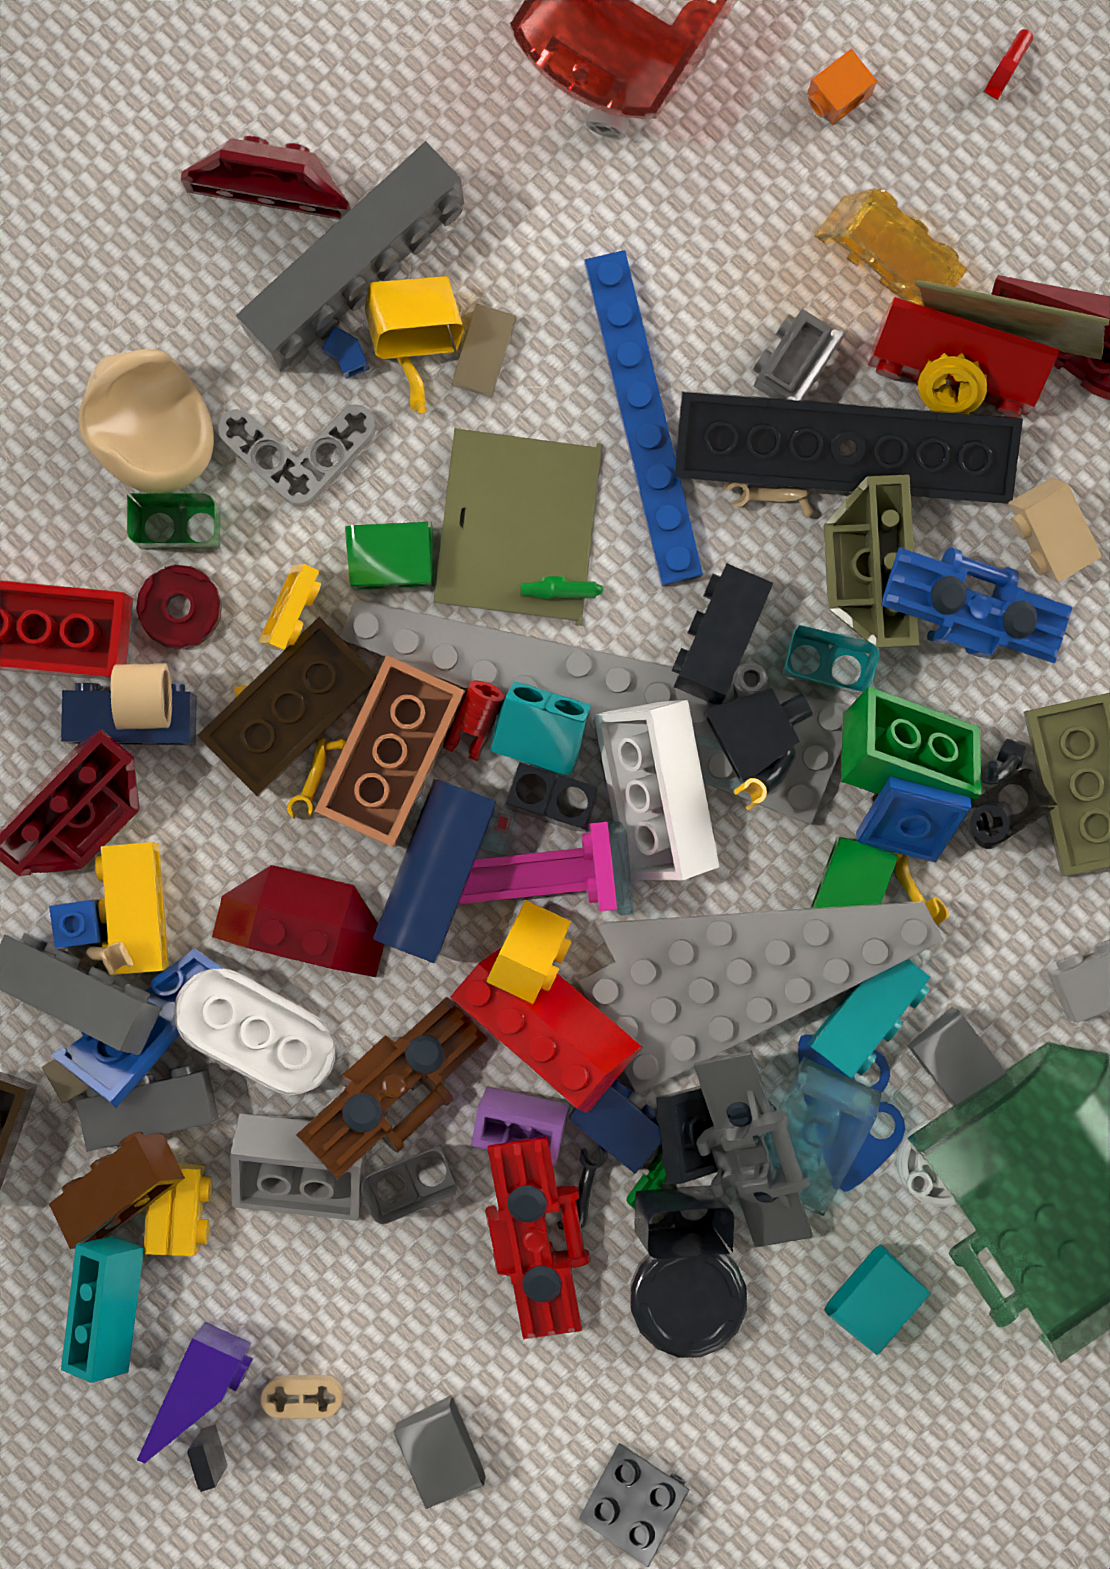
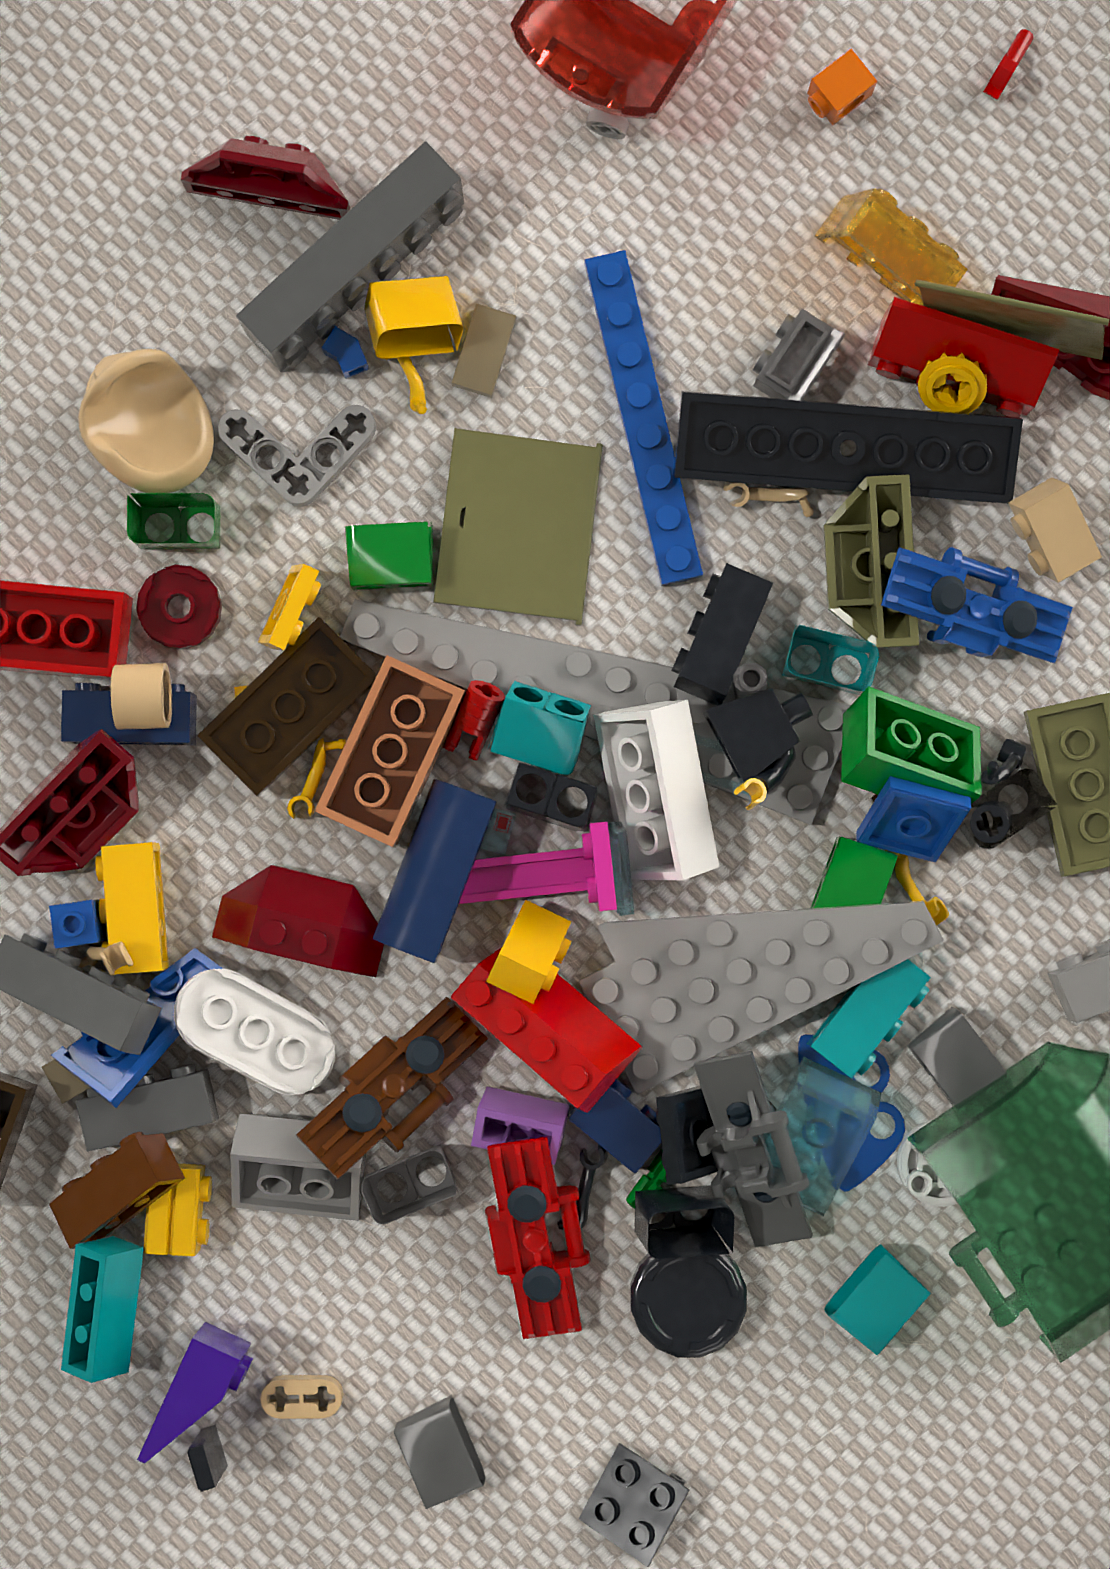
(558, 587): green piece -> none

